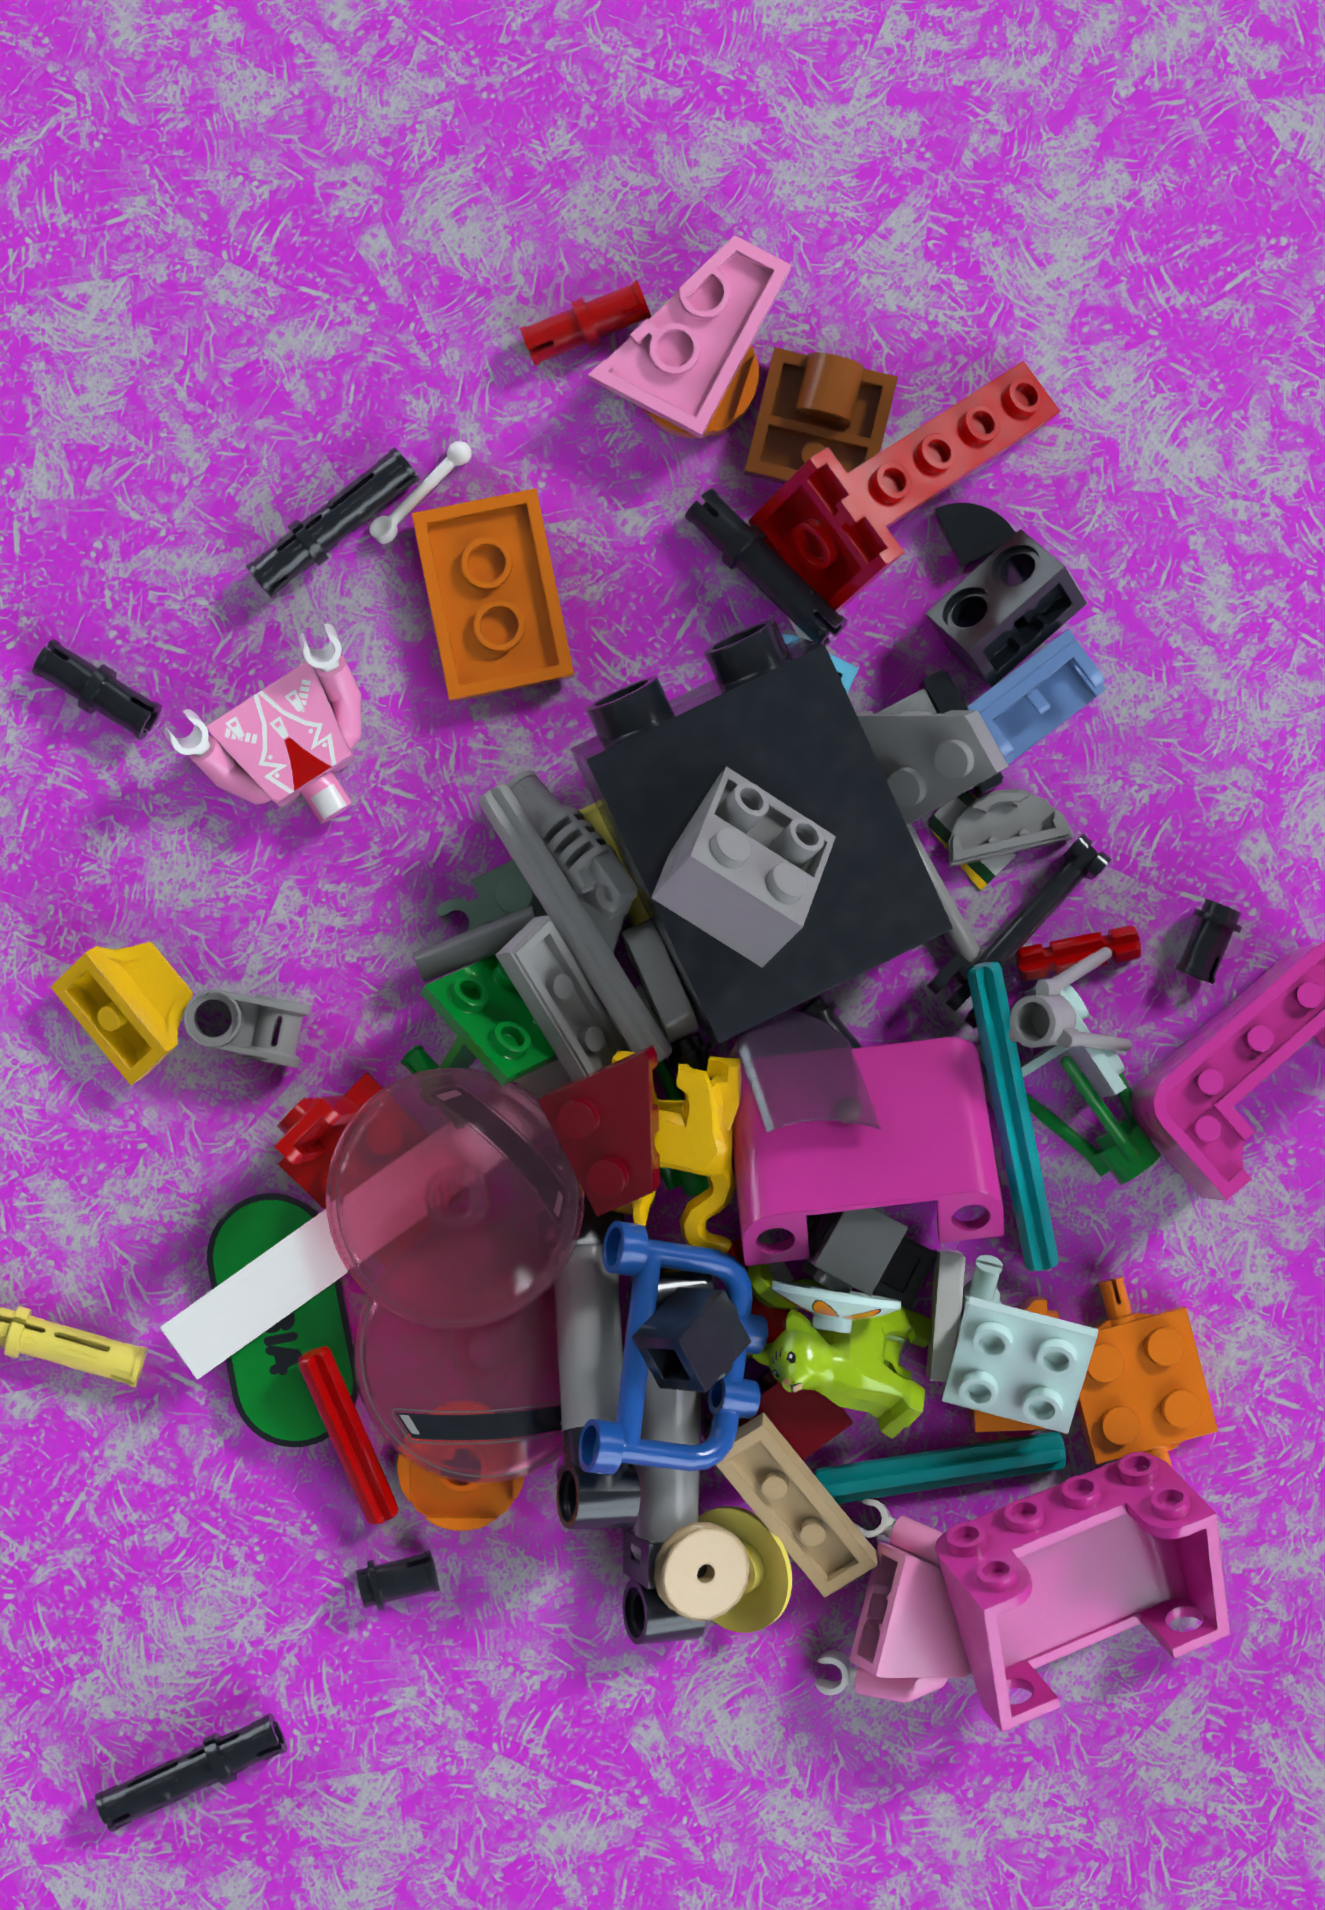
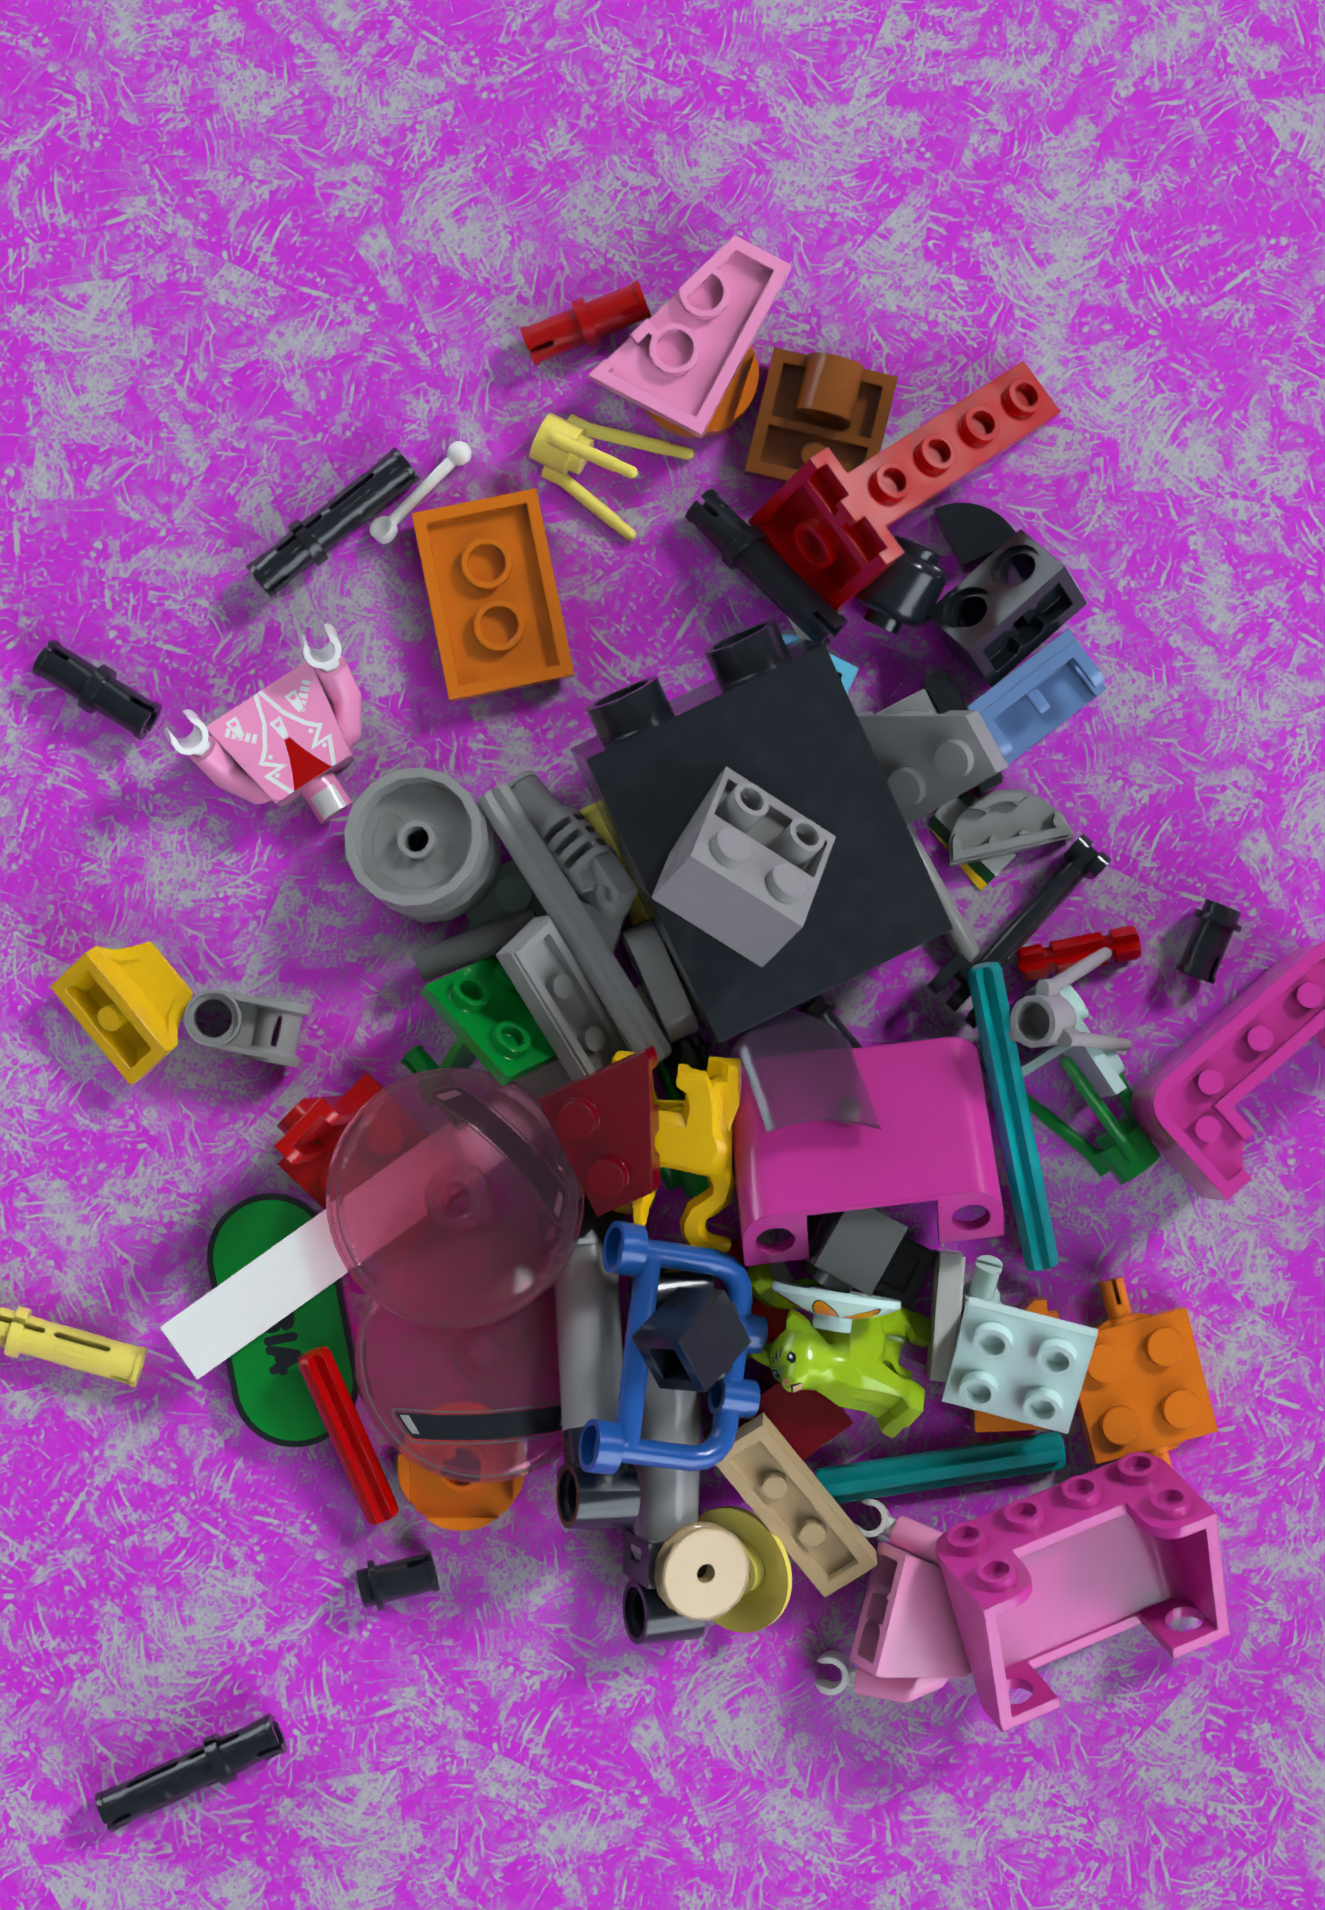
(392, 824): none -> light grey wheel
(566, 447): none -> light yellow plant
(904, 589): none -> black head

